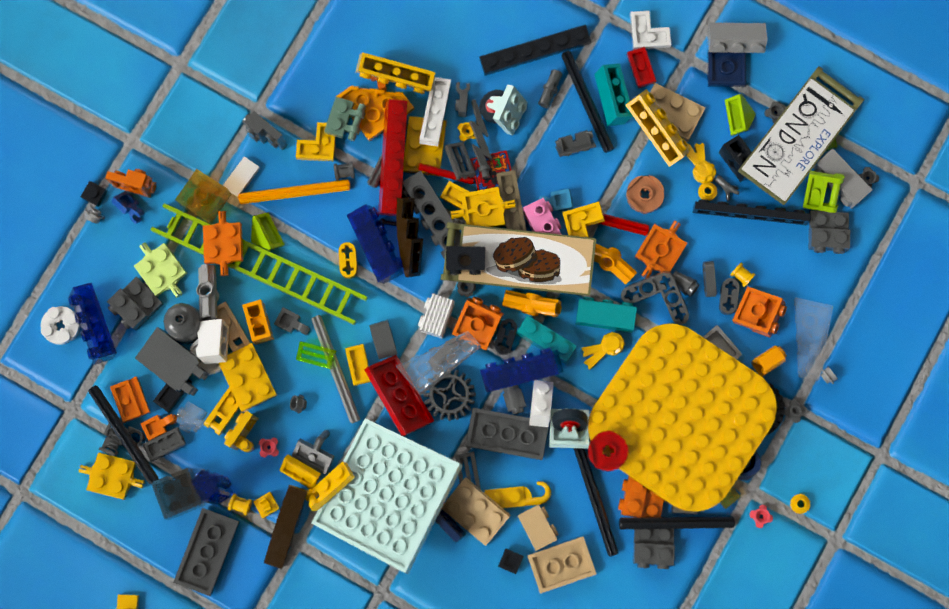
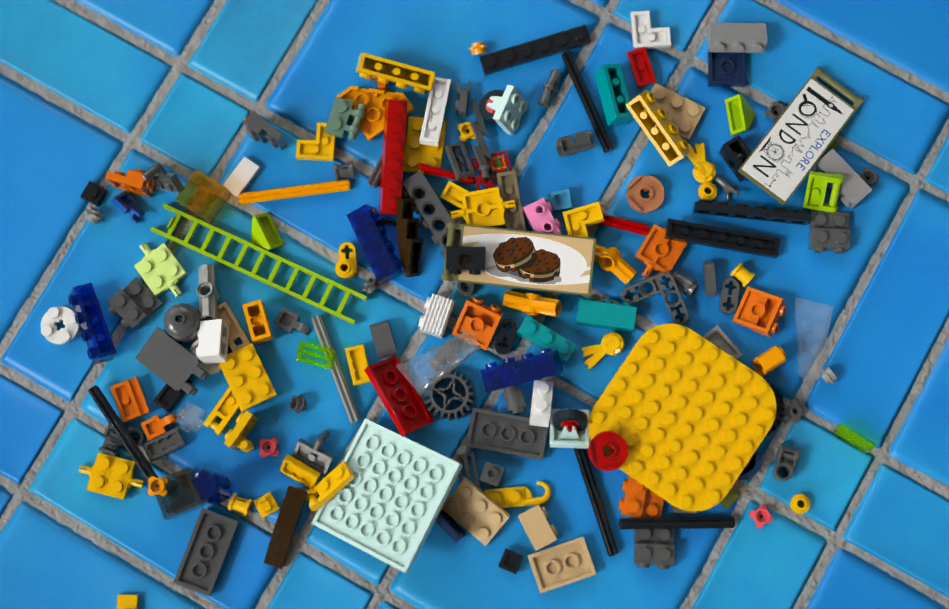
(153, 481): none -> light orange plate
(163, 180): none -> dark grey plate
(223, 243): orange plate -> none
(344, 274): none -> yellow plate
(370, 285): none -> dark grey plate
(478, 48): none -> light orange plate
(491, 474): none -> dark grey brick
(722, 238): none -> black plate
(787, 459): none -> dark grey piece
(853, 438): none -> clear neon green tile

